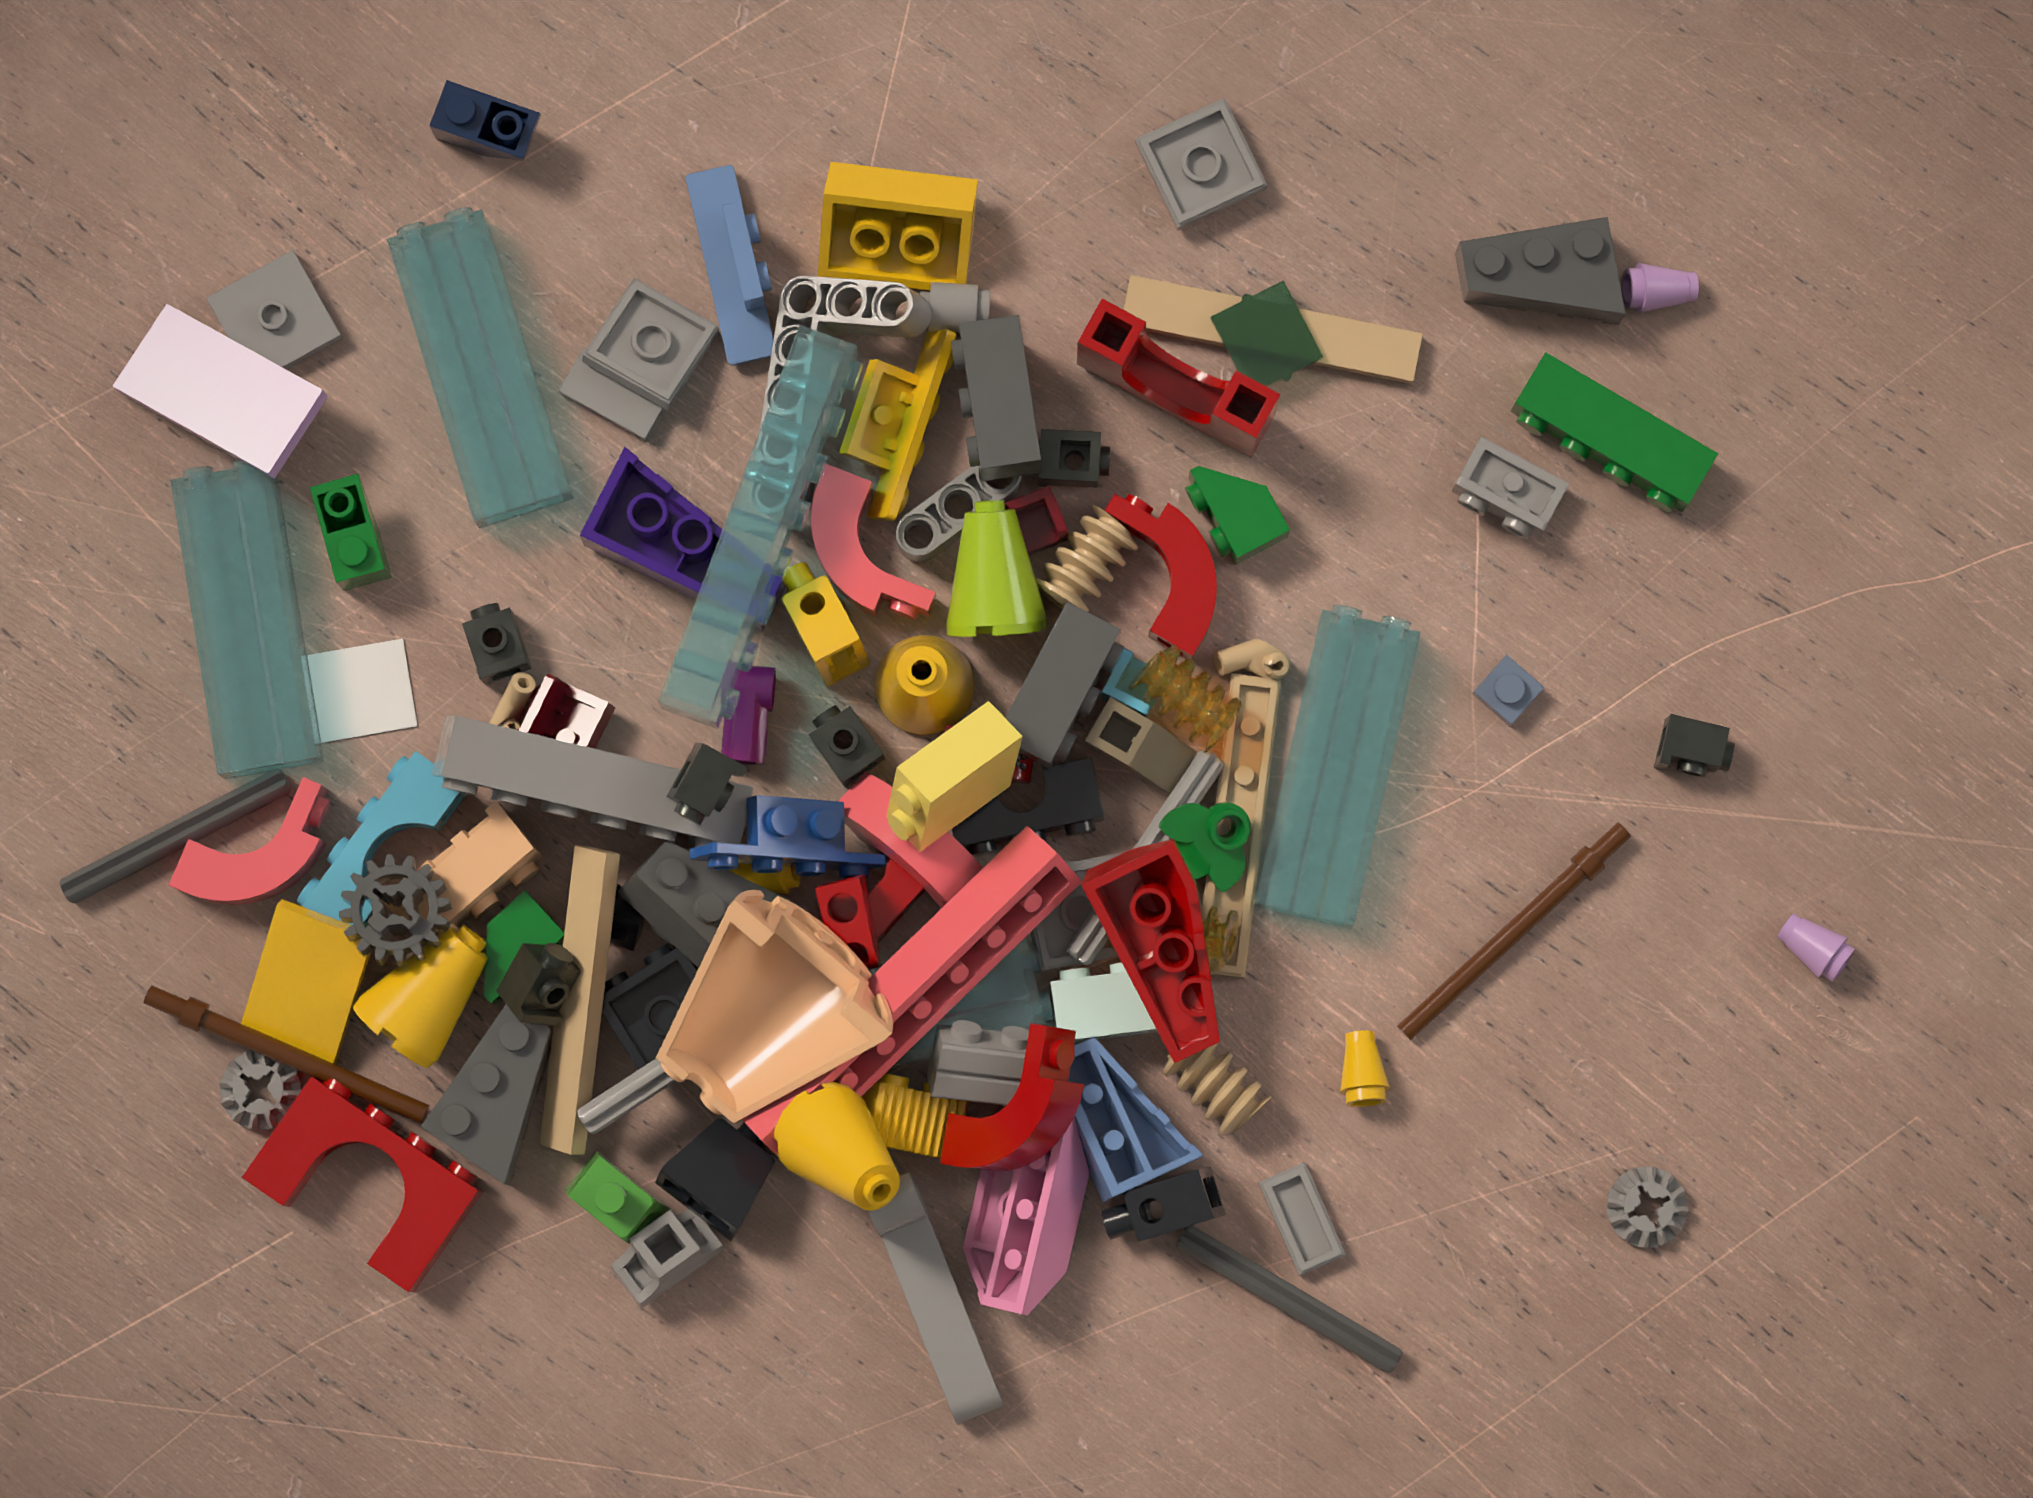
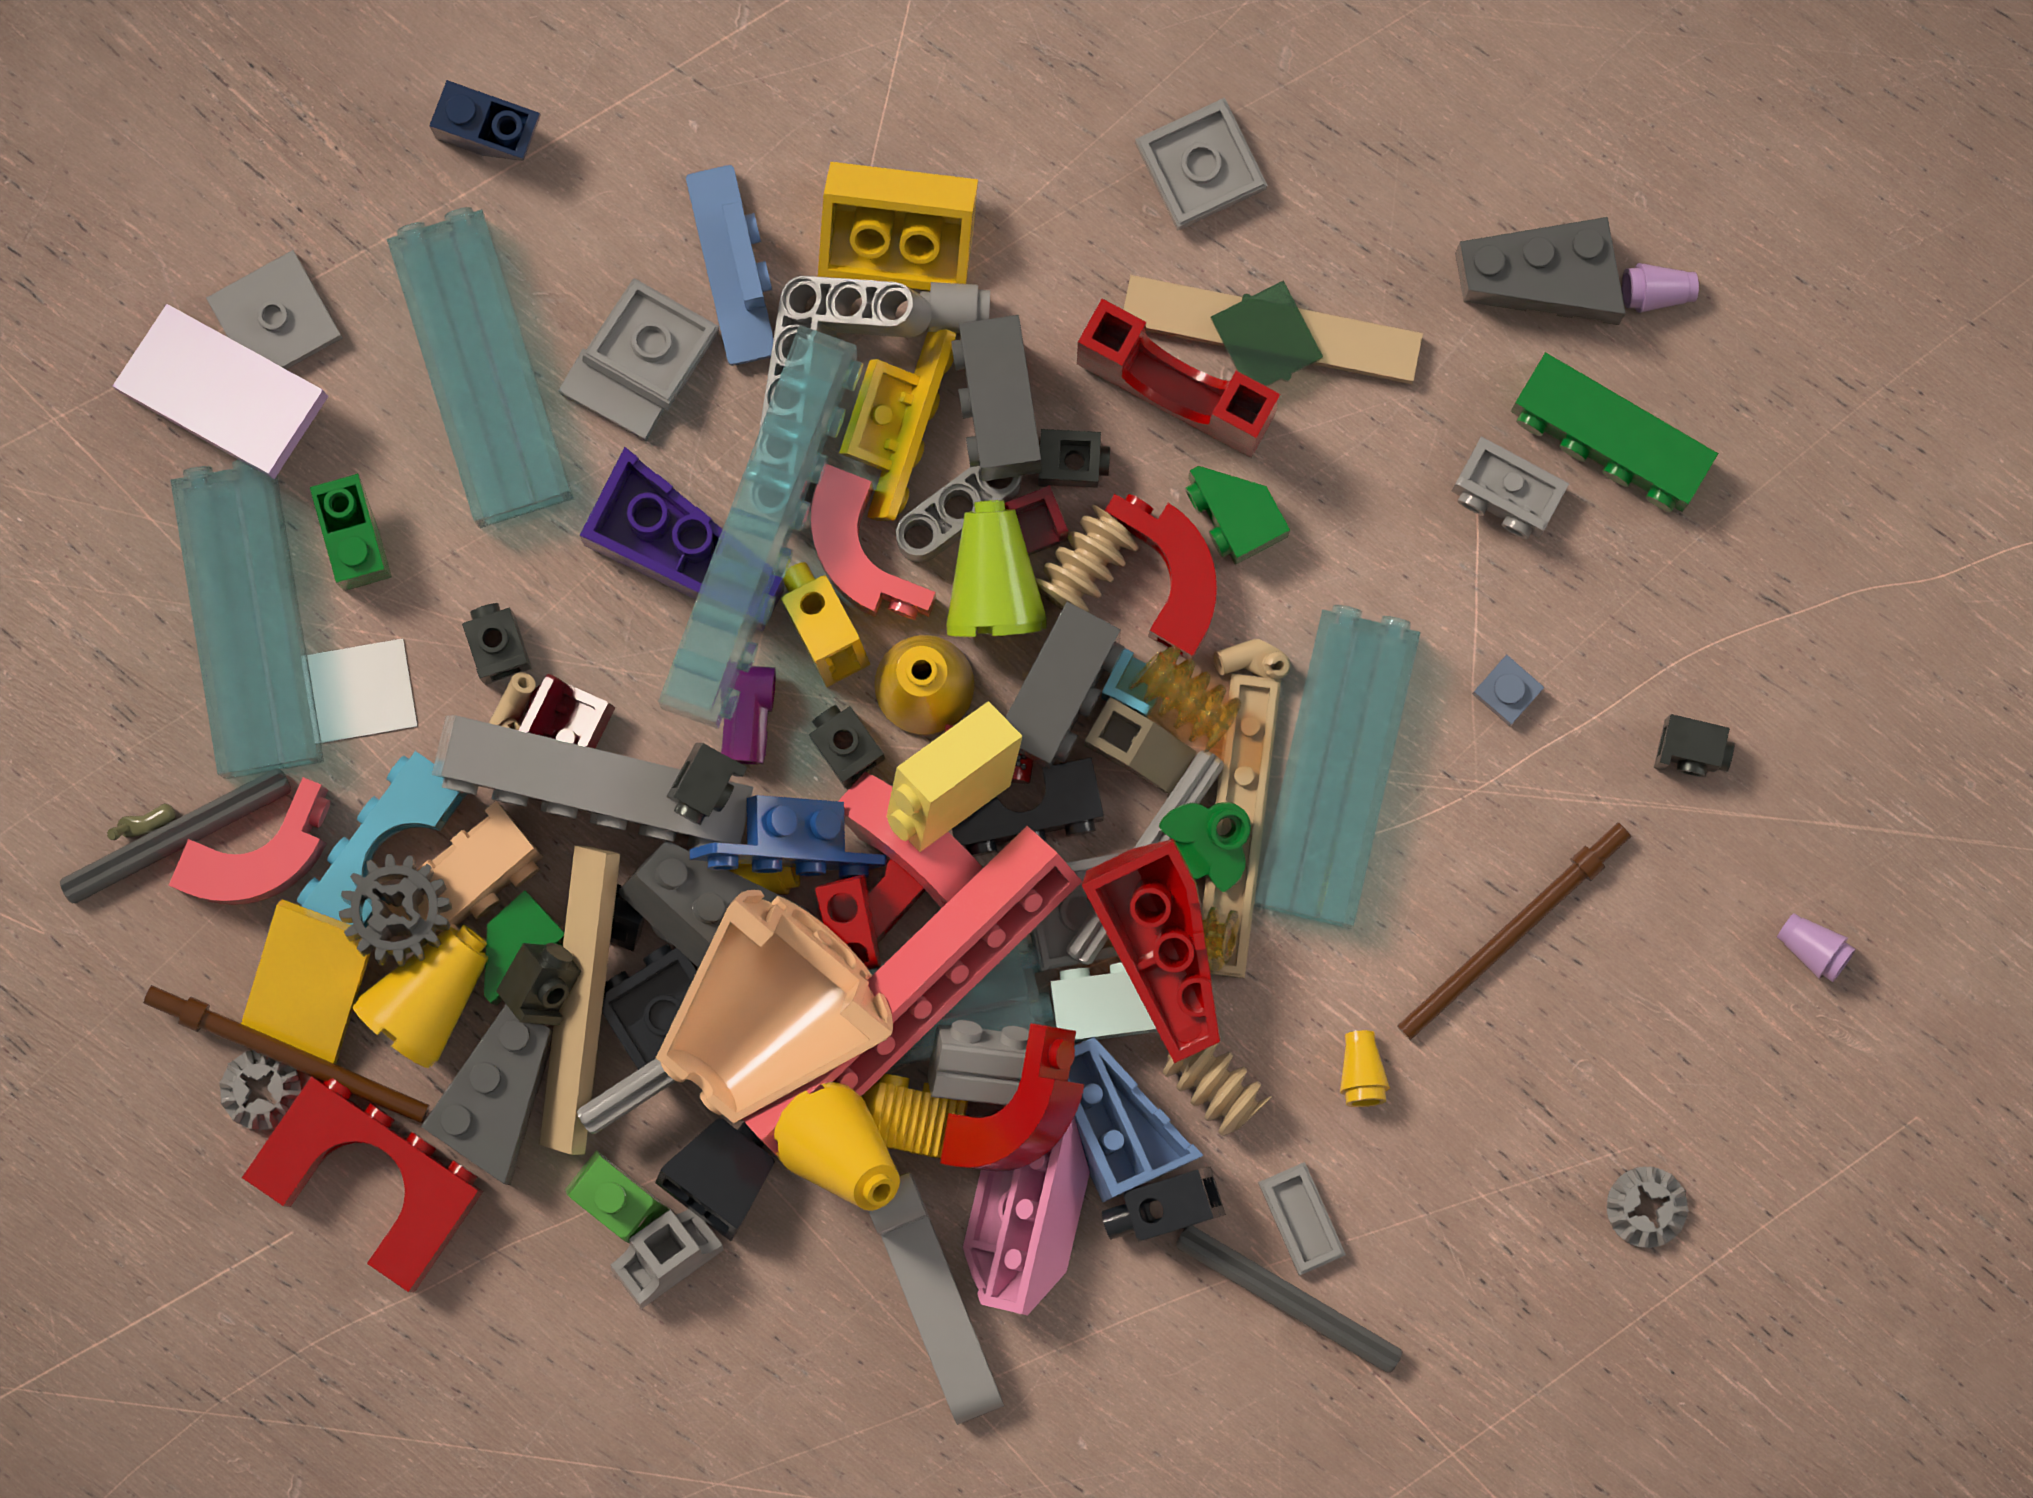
(139, 825): none -> olive piece

